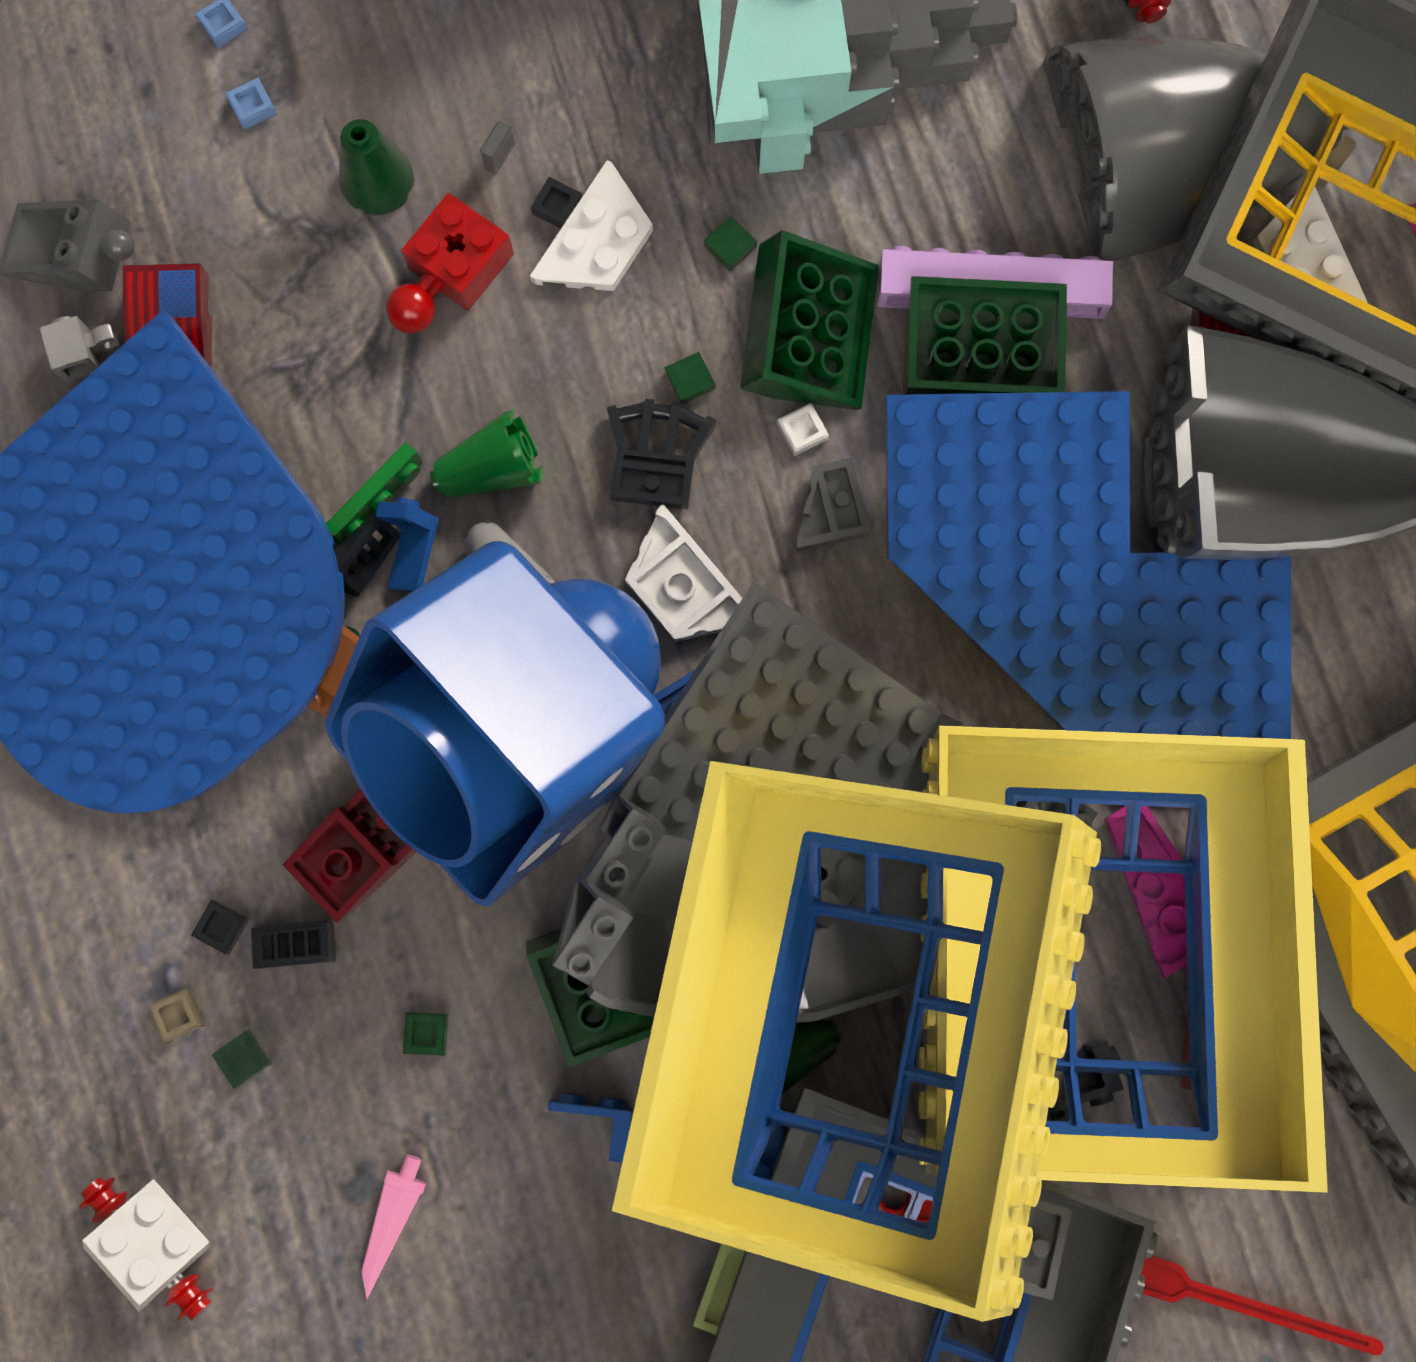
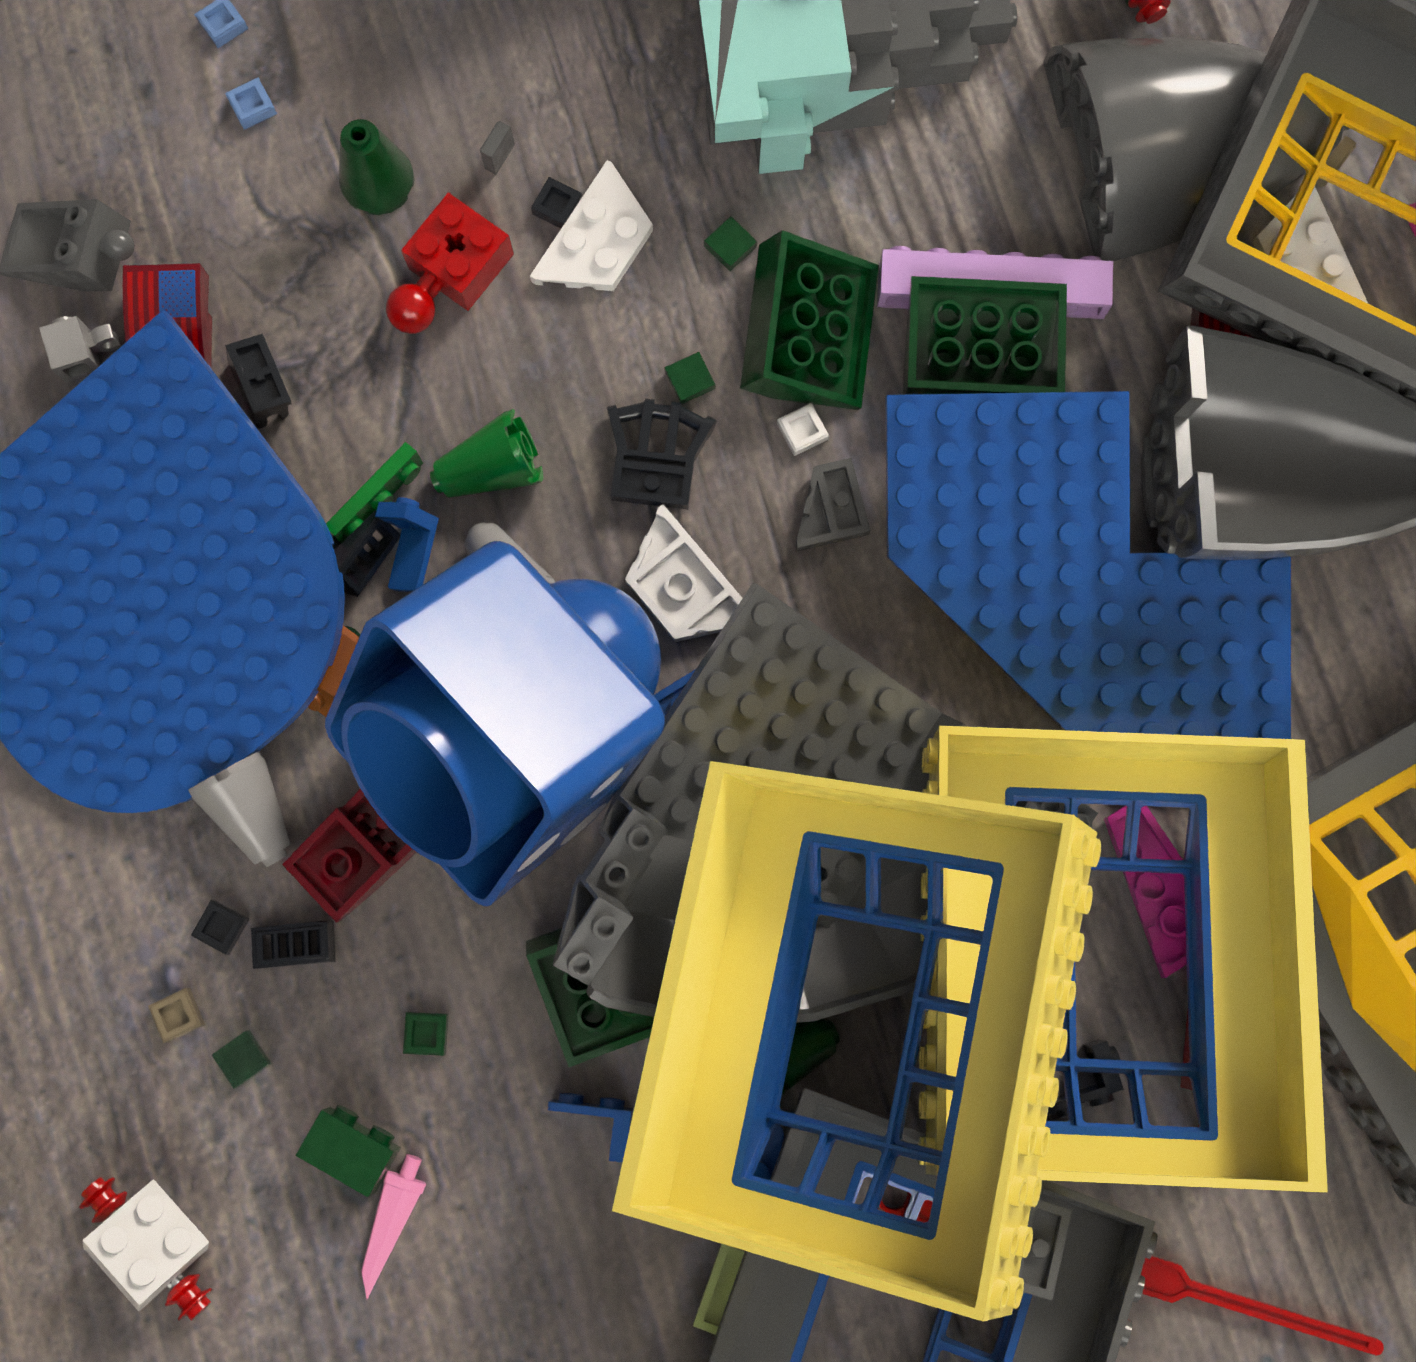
(246, 809): none -> light grey cone
(258, 379): none -> black hinge
(349, 1149): none -> dark green brick

